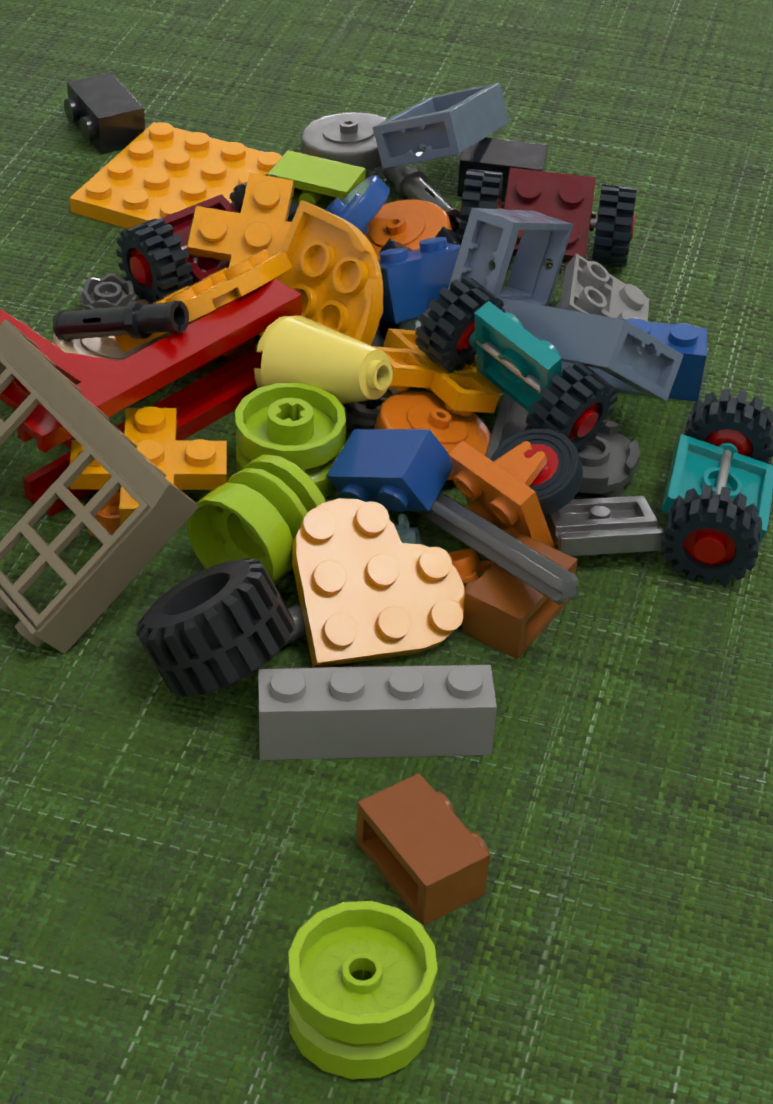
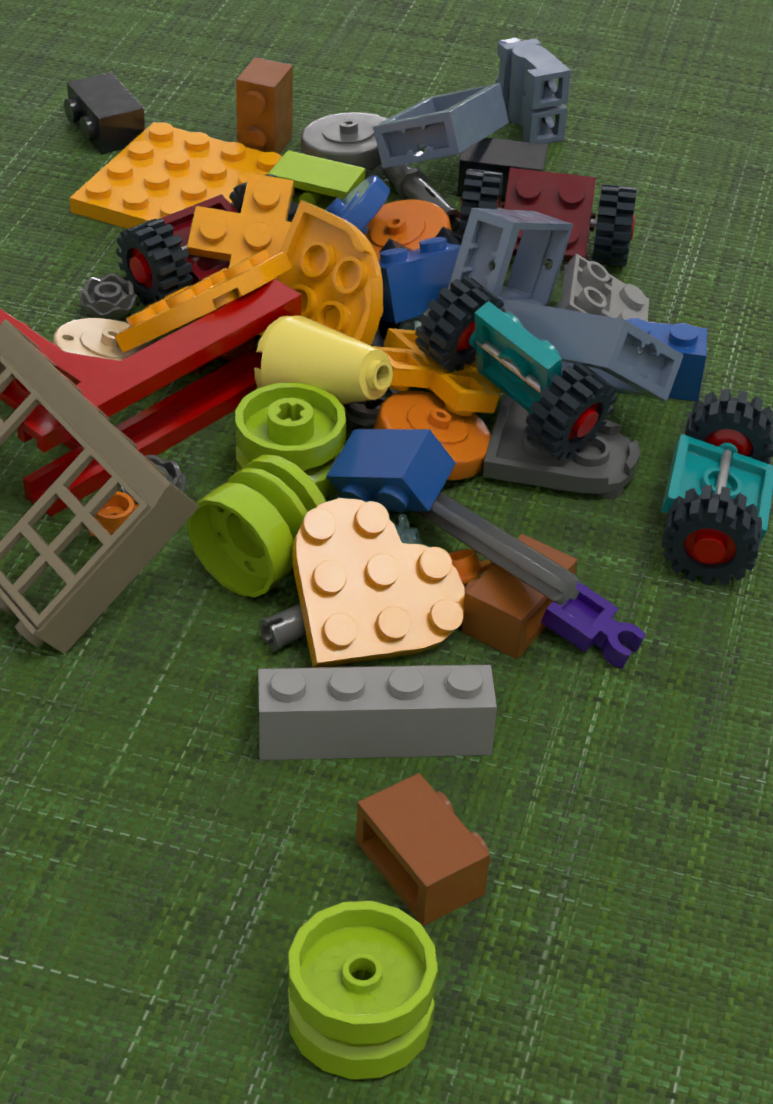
(135, 319): black pin -> none
(186, 463): light orange plate -> none
(215, 627): black tyre -> none
(265, 105): none -> dark orange brick
(522, 482): orange plate -> none
(530, 89): none -> sand blue hips
(590, 622): none -> dark purple plate
(605, 526): flat silver plate -> none

